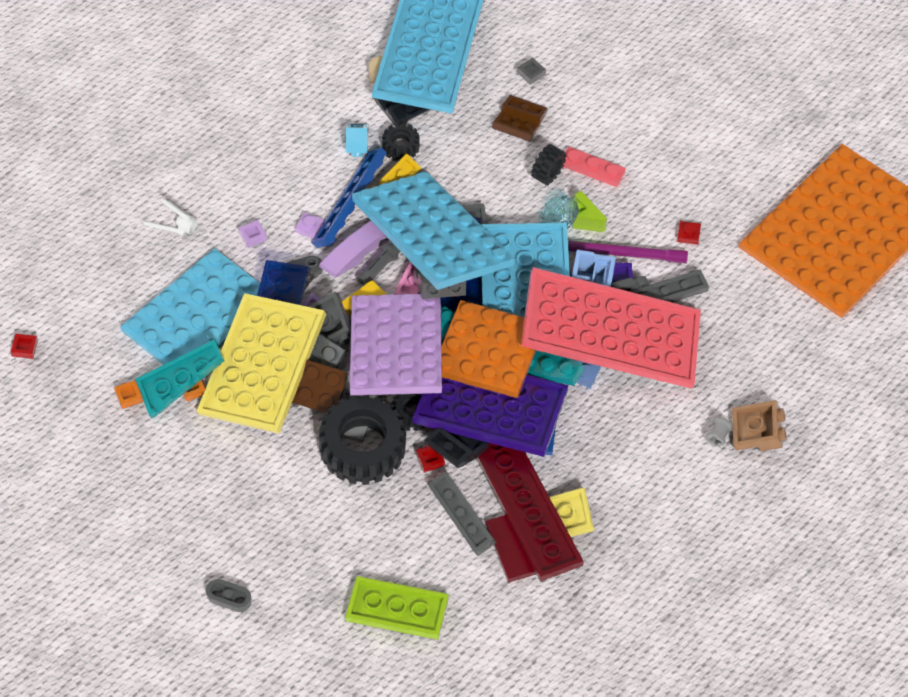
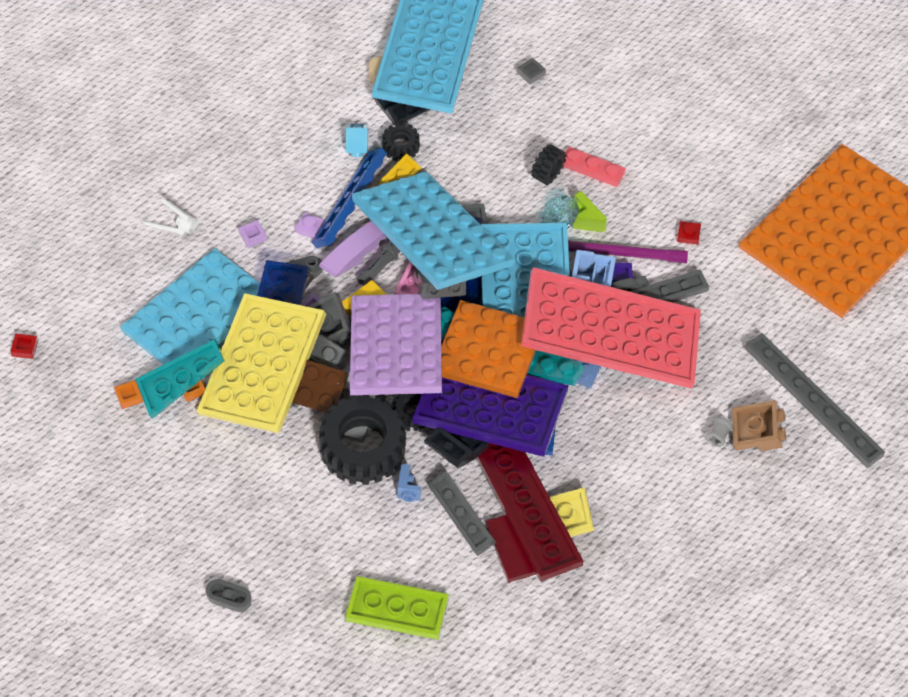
(406, 489): none -> medium blue bracket
(429, 459): red plate -> none
(519, 118): reddish brown slope -> none
(815, 400): none -> dark grey plate

